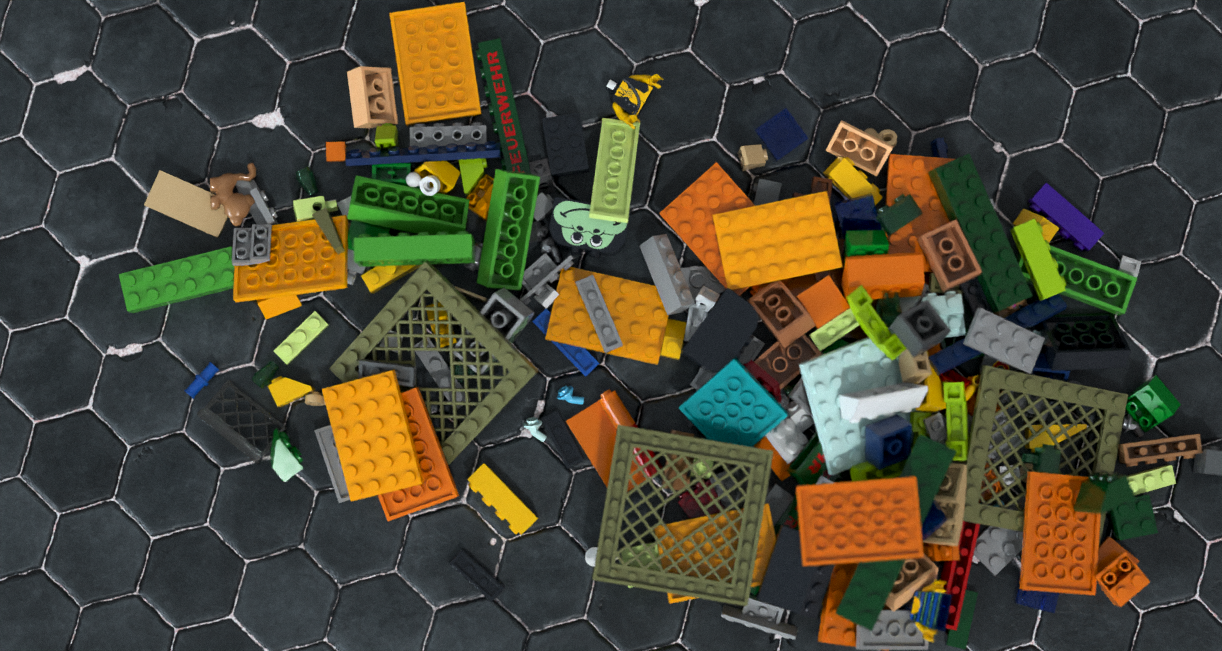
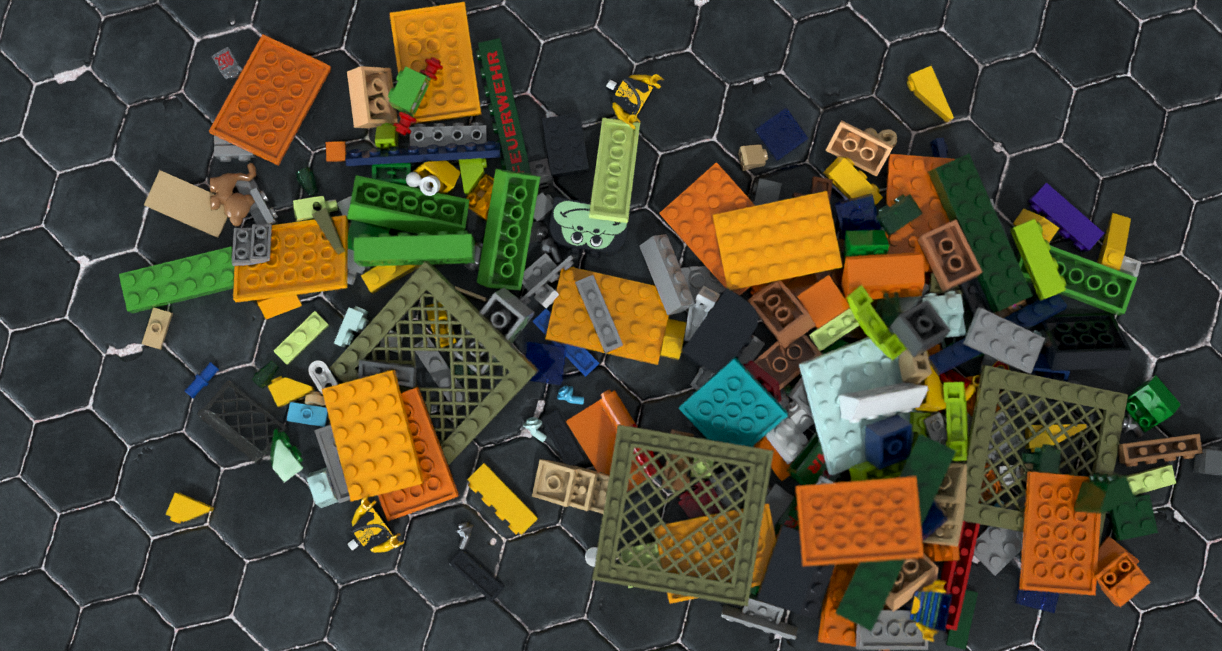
(157, 328): none -> tan plate
(186, 508): none -> yellow slope
(225, 151): none -> light grey brick
(227, 63): none -> clear brick
(270, 99): none -> orange plate
(307, 414): none -> medium azure plate
(322, 488): none -> light aqua torso
(324, 378): none -> white plate
(355, 321): none -> light aqua plate
(371, 530): none -> torso
(410, 92): none -> bright green brick
(464, 530): none -> flat silver plate
(548, 360): none -> clear blue plate
(571, 486): none -> tan slope
(928, 90): none -> yellow slope
(1114, 242): none -> yellow slope

